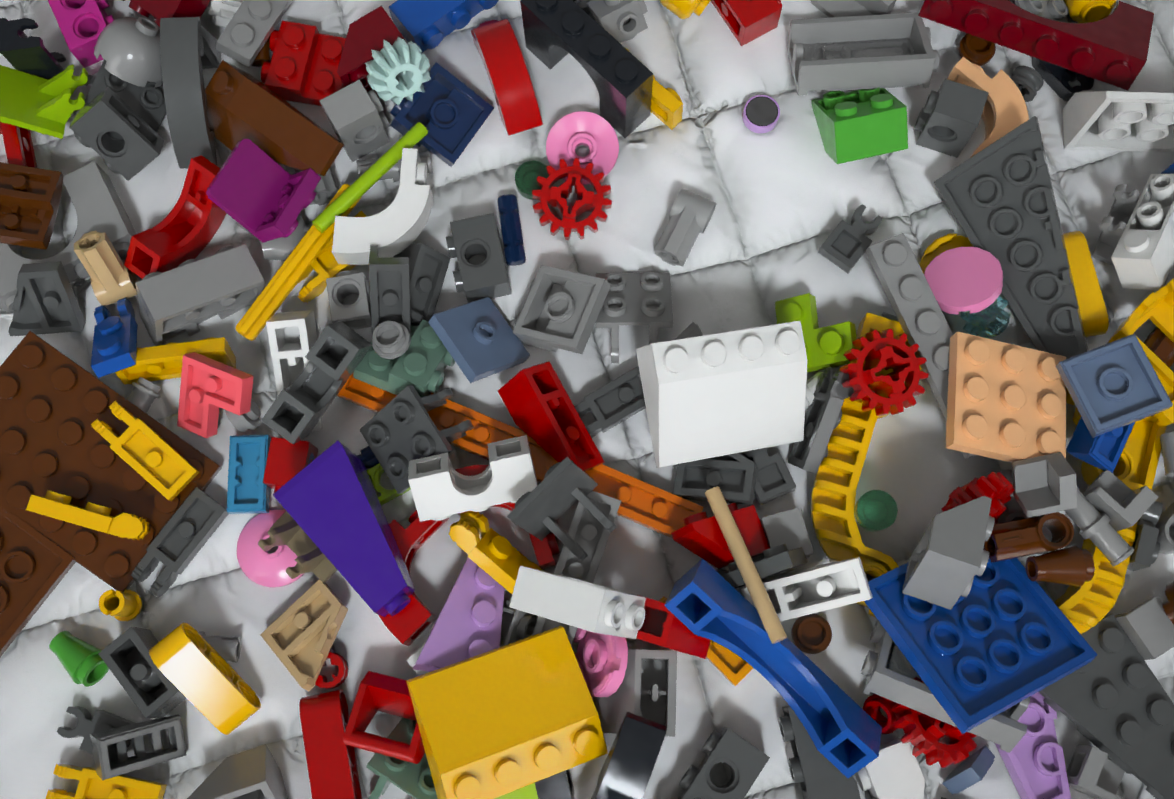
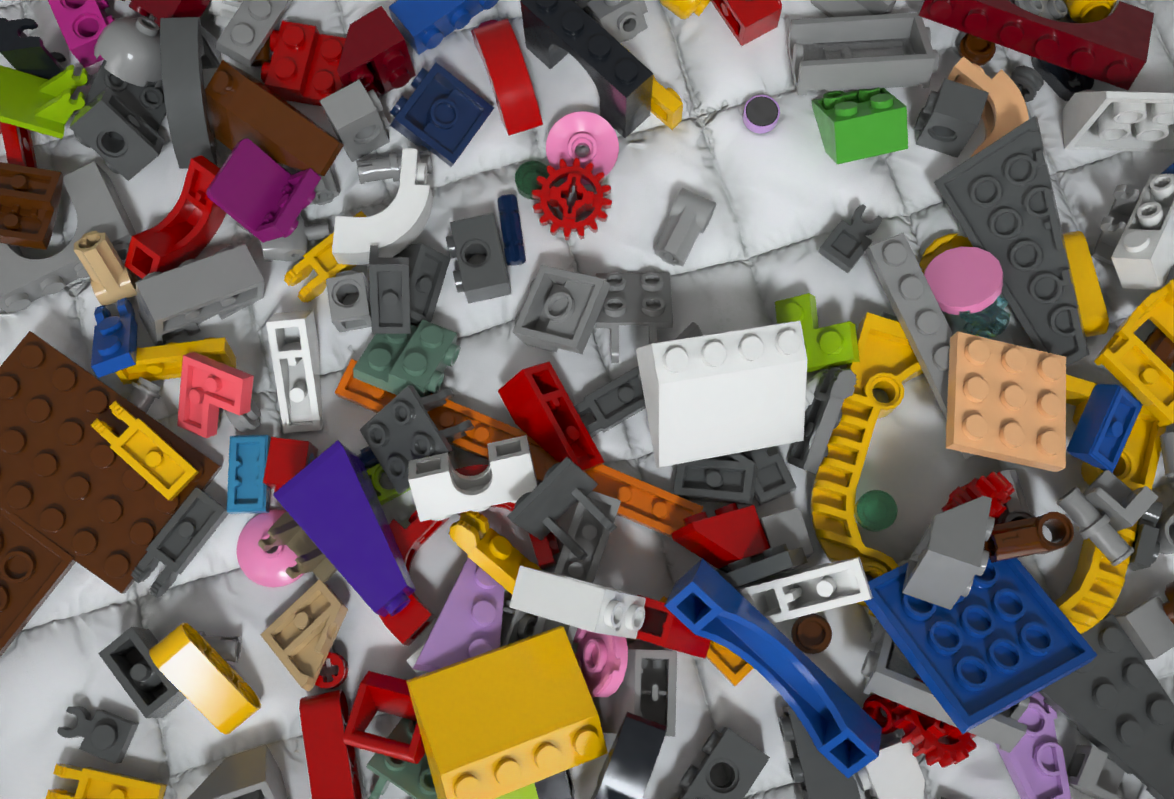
(45, 301): dark grey wing -> none
(79, 658): bright green cone -> none
(92, 516): yellow hinge -> none
(107, 769): dark grey slope -> none
(120, 604): yellow pin -> none
(287, 277): yellow axle -> none
(309, 396): dark grey arch -> none
(369, 177): lime bar -> none
(391, 339): light grey plate -> none
(398, 71): light aqua gear -> none
(479, 339): sand blue plate -> none
(745, 565): tan bar -> none
(886, 353): red gear -> none
(969, 771): sand blue tile -> none
(1044, 484): light grey panel -> none
(1063, 566): reddish brown cone -> none
(1113, 385): sand blue plate -> none

